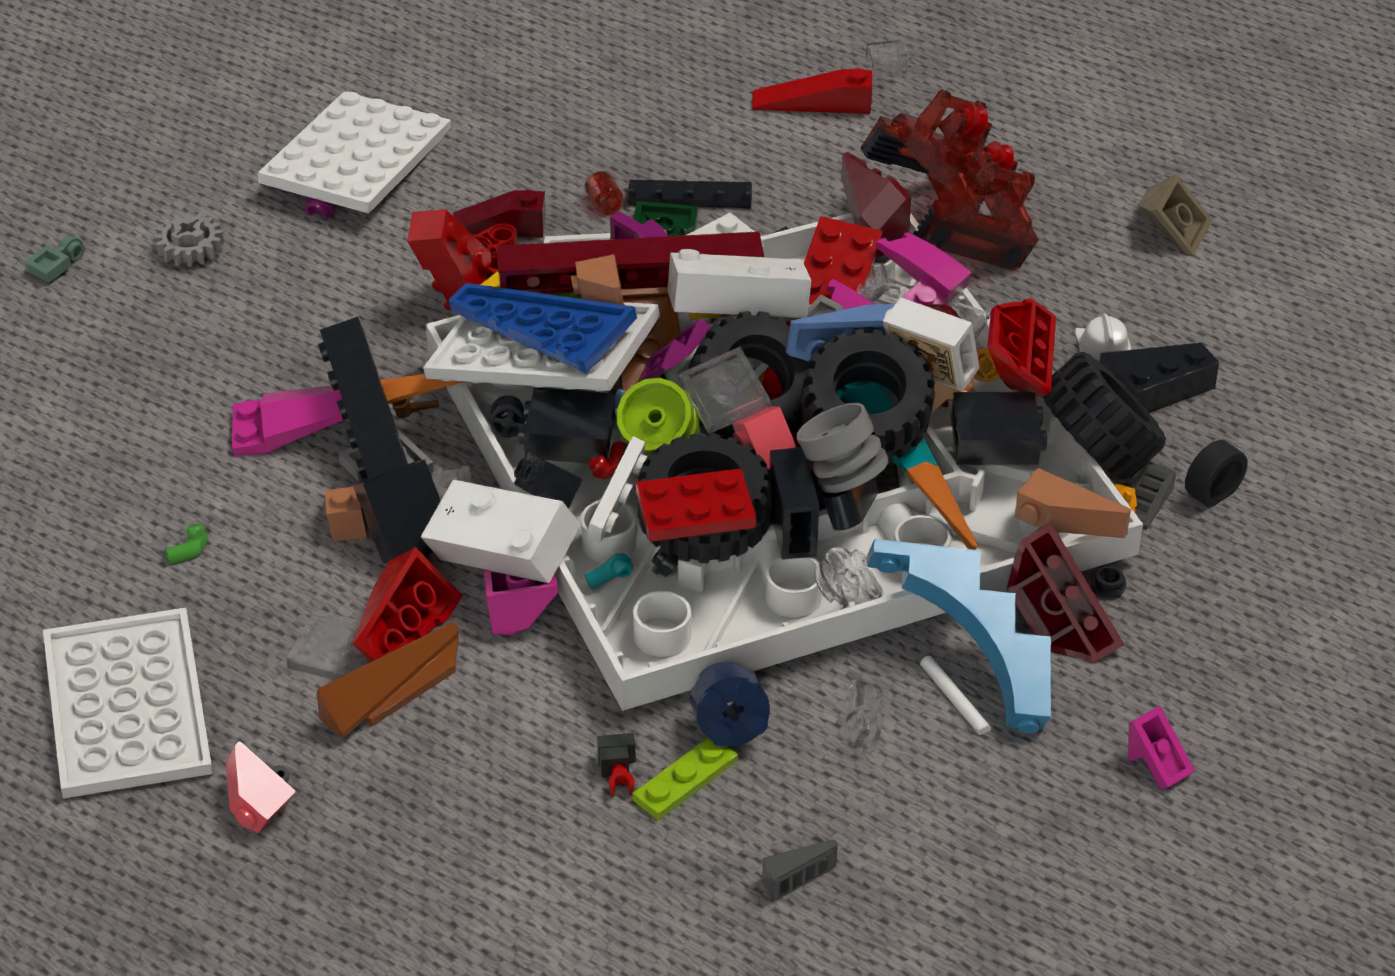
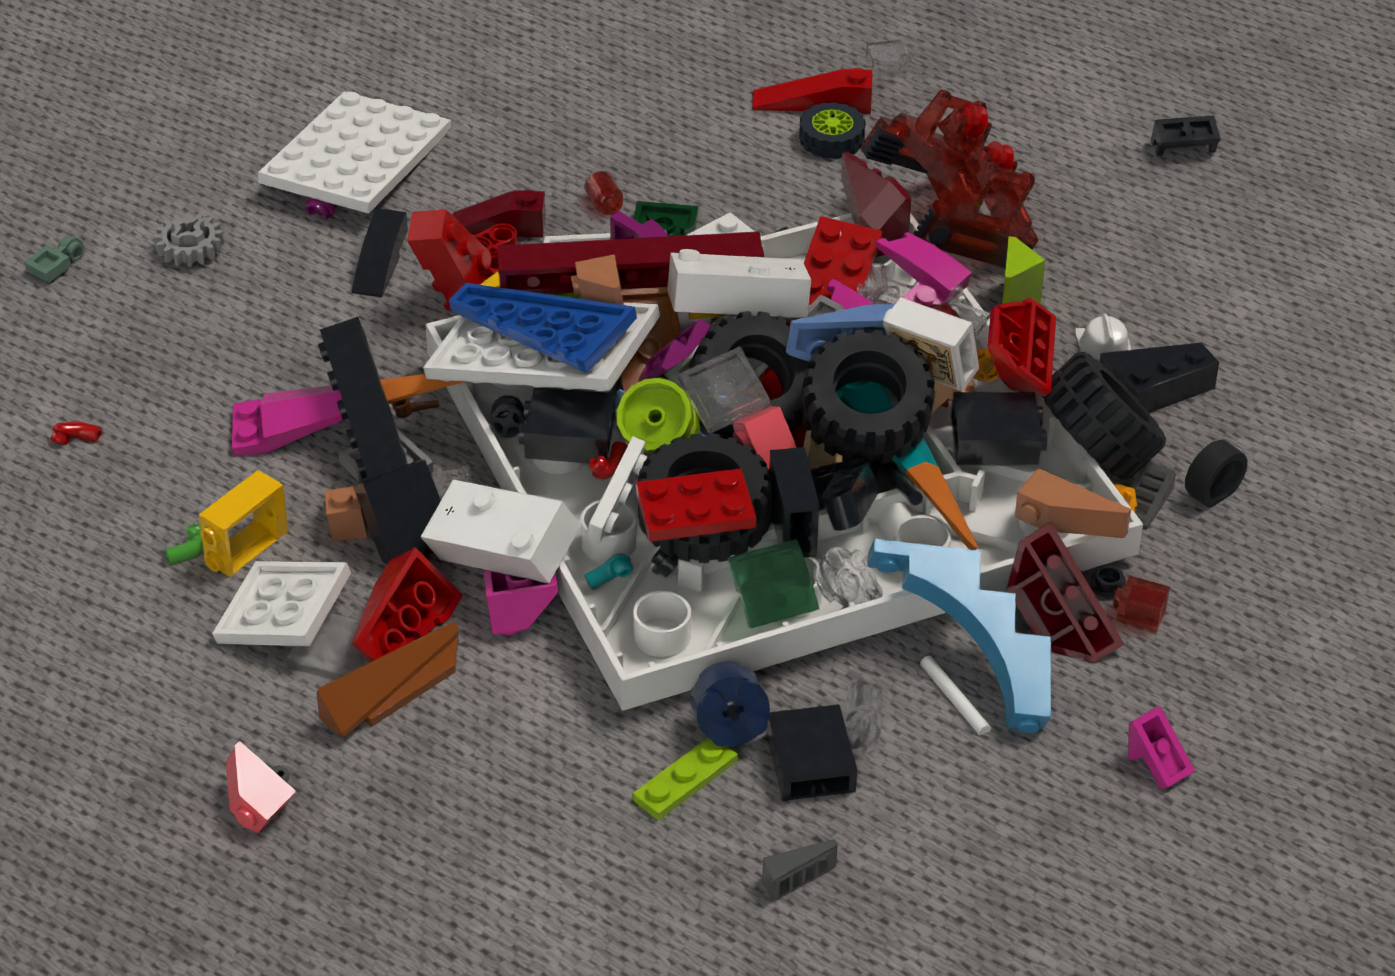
(75, 429): none -> red arm
(125, 703): white plate -> none
(257, 495): none -> yellow window
(282, 603): none -> white plate
(380, 252): none -> black slope
(546, 479): black brick -> none
(614, 756): pearl dark grey piece -> none
(692, 193): black hinge -> none
(773, 583): none -> clear green slope
(811, 752): none -> black brick
(832, 130): none -> black wheel
(842, 447): light grey wheel -> none
(898, 482): none -> black bar
(1023, 273): none -> lime slope
(1141, 603): none -> clear red brick
(1176, 213): dark tan slope -> none
(1185, 132): none -> black hinge

